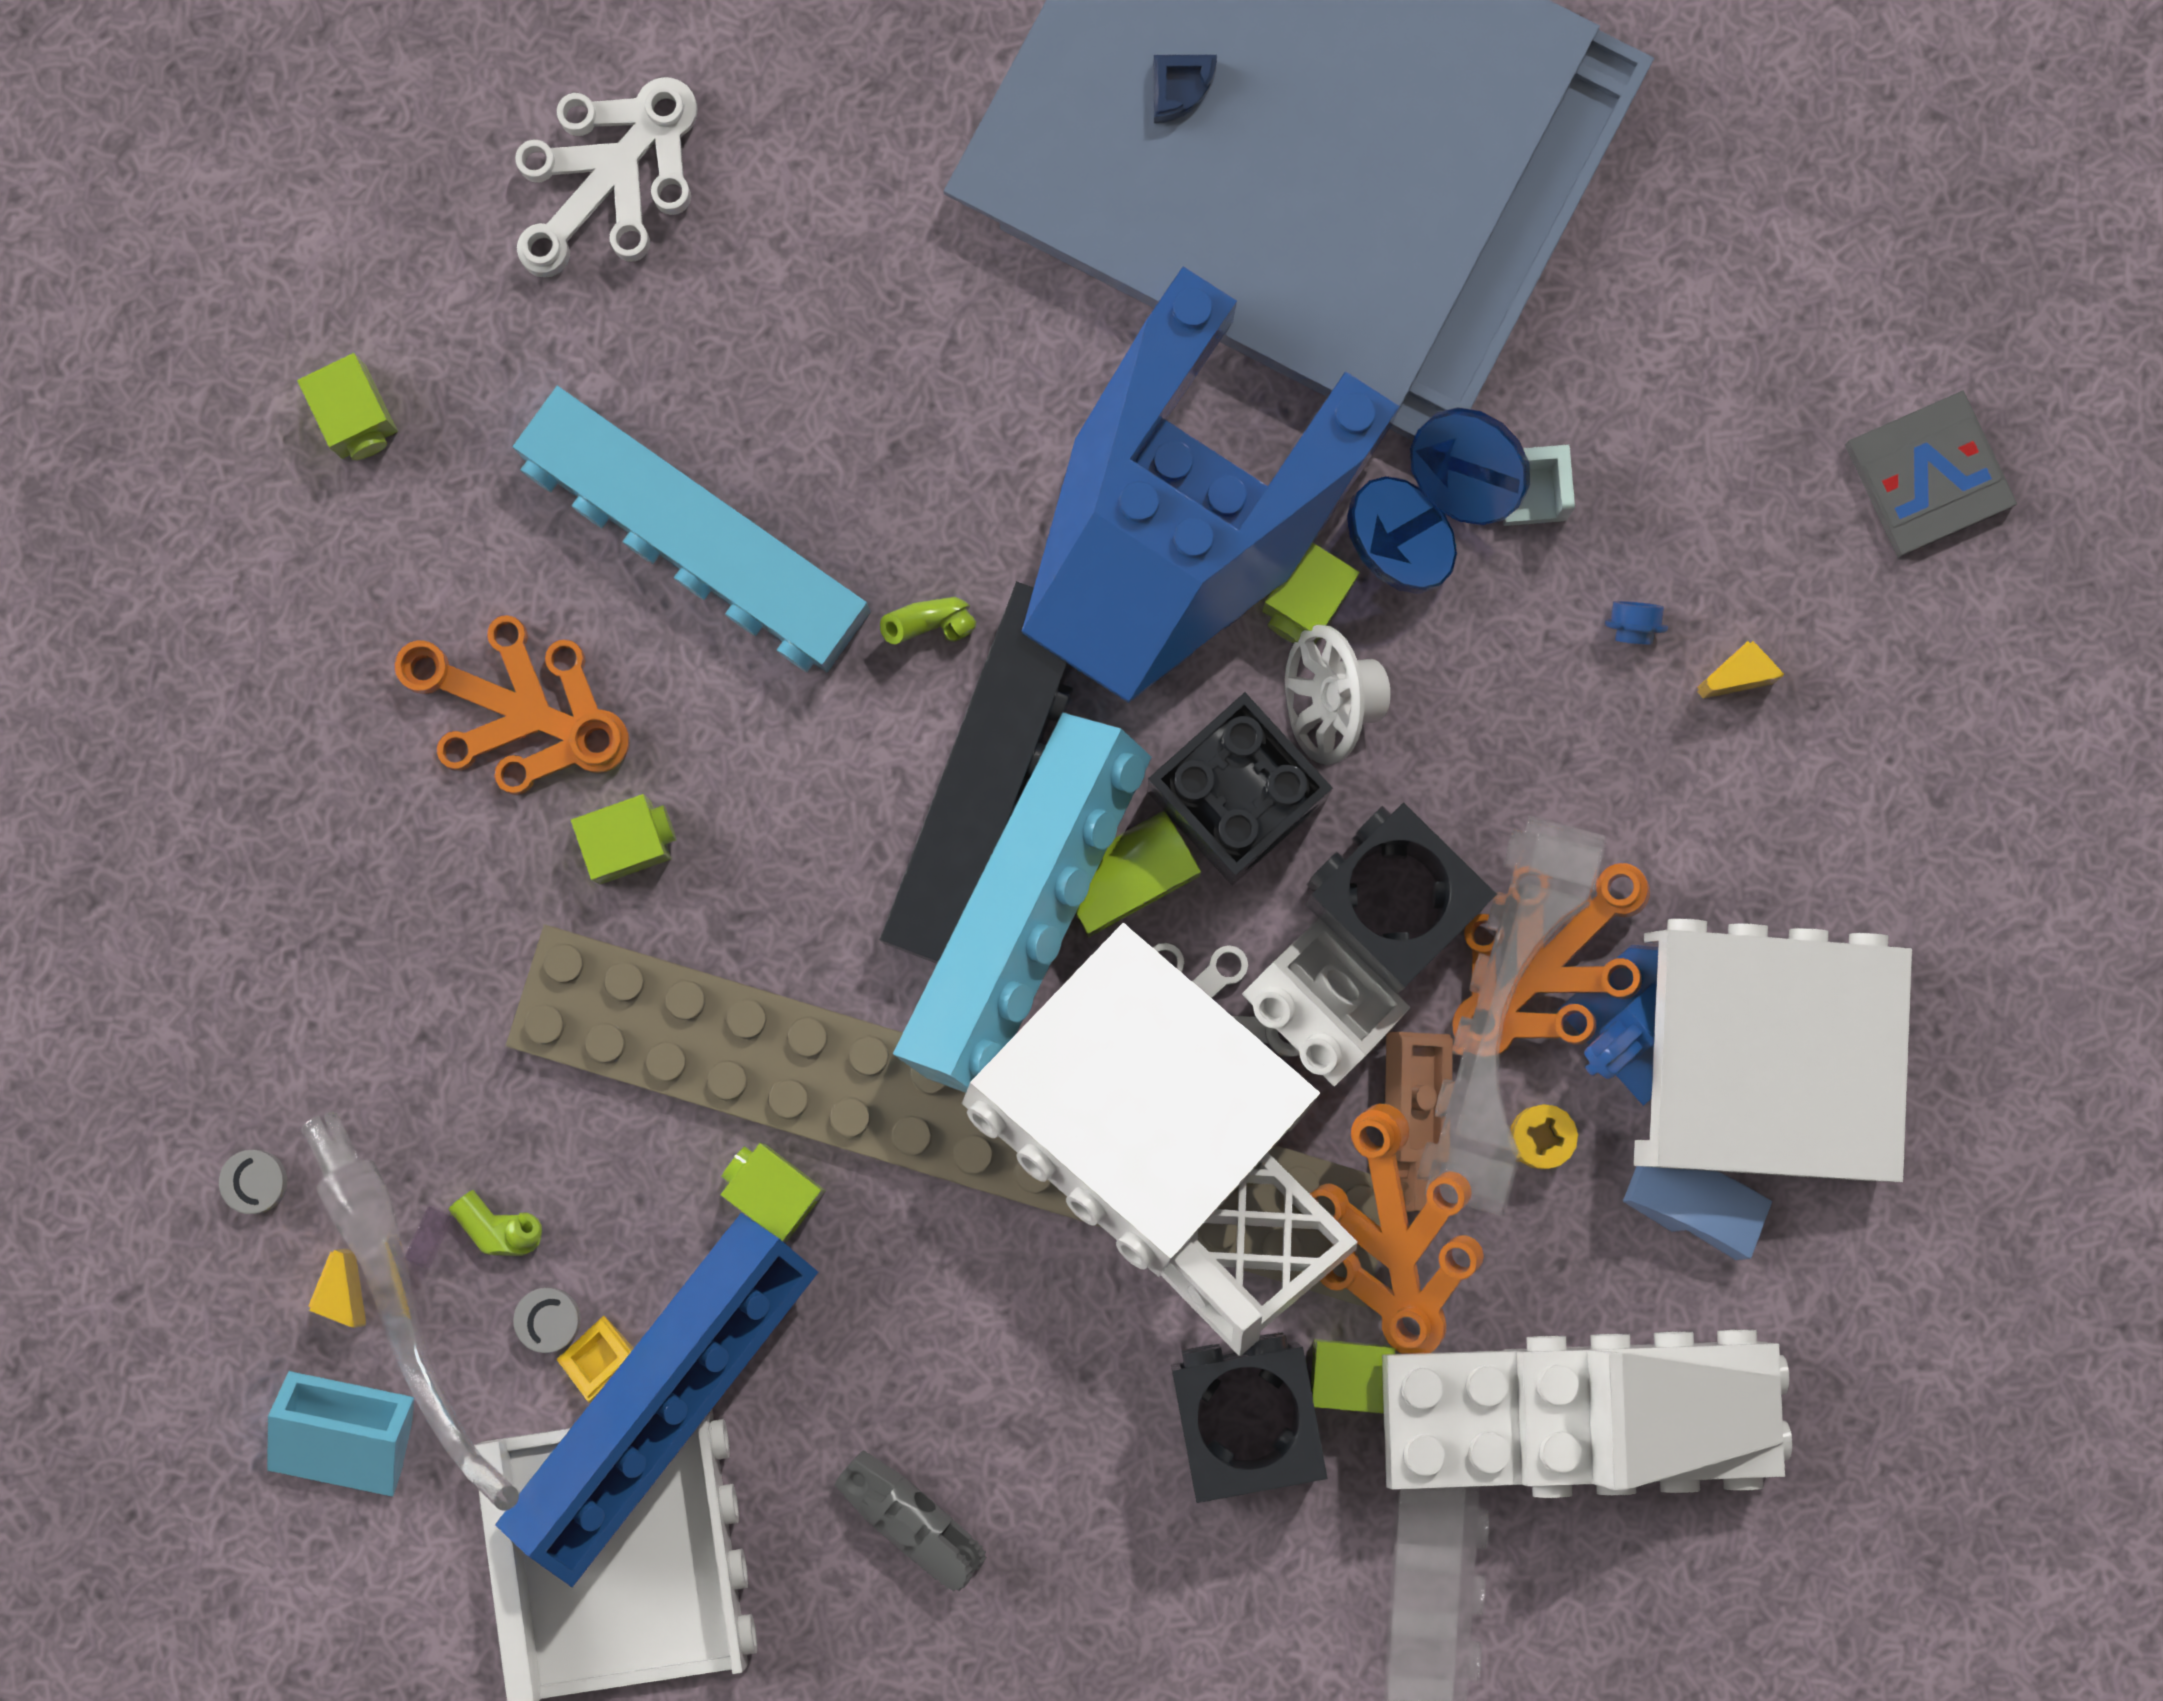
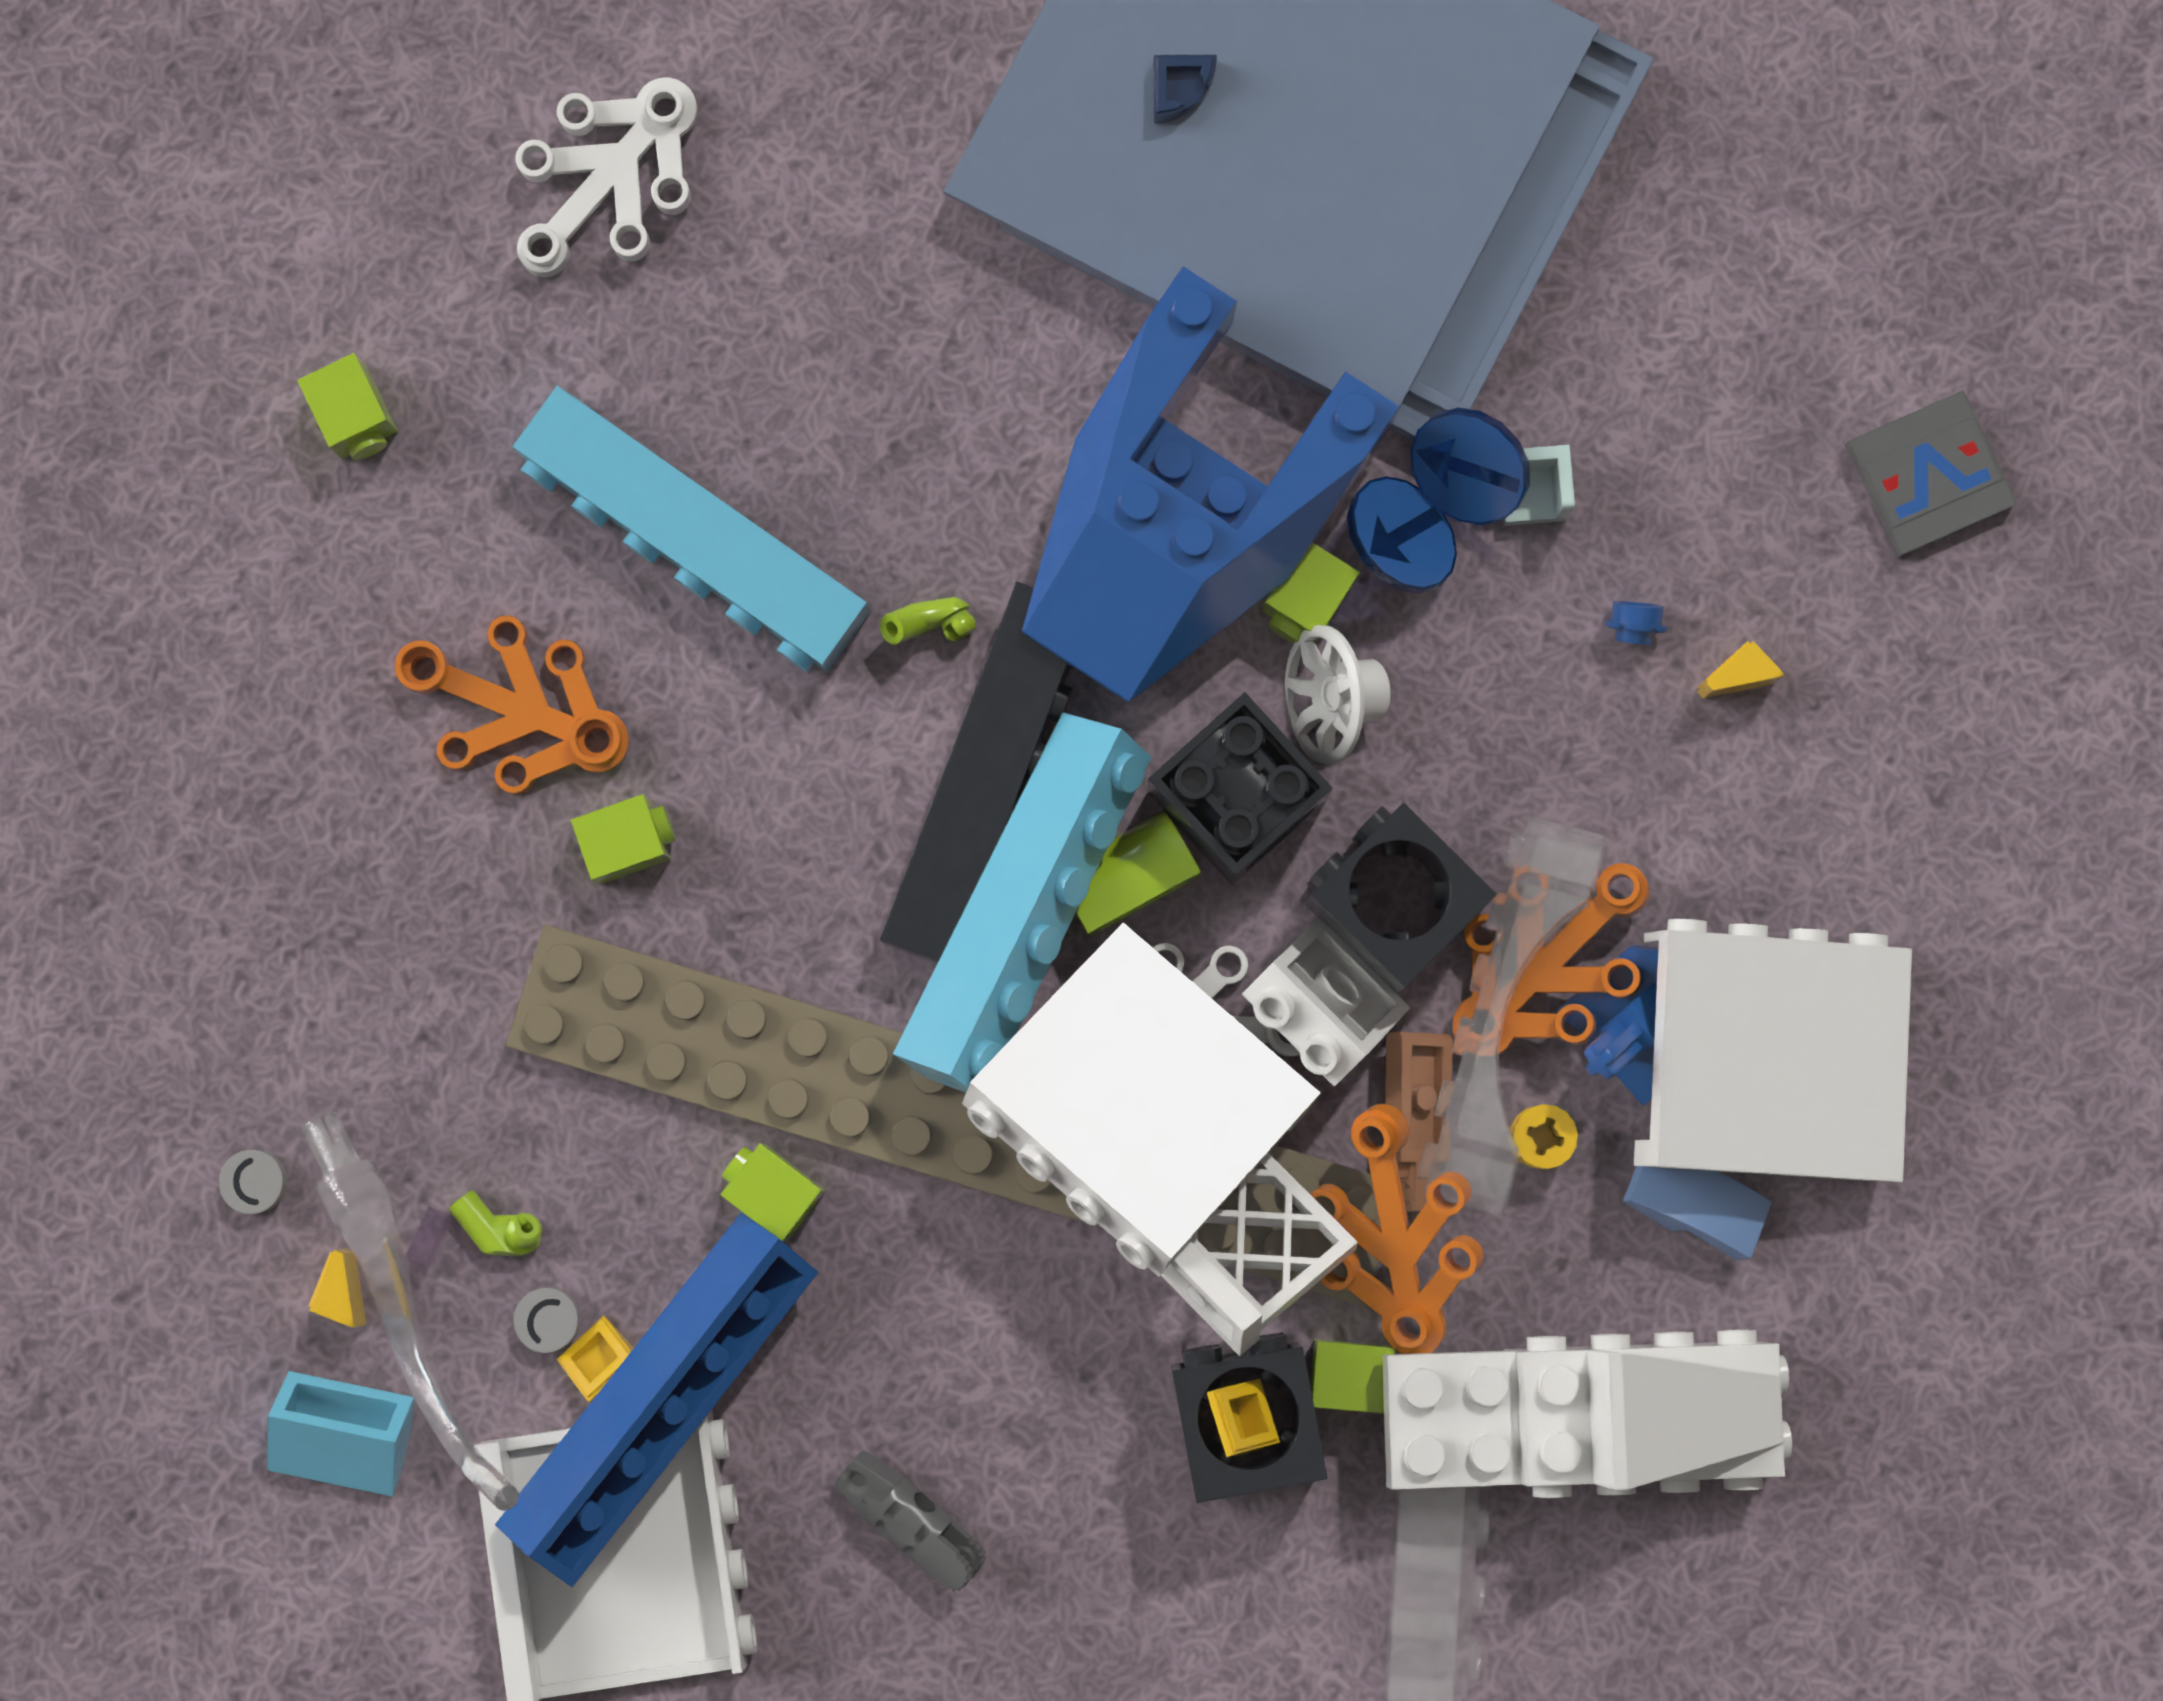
(1243, 1418): none -> yellow slope

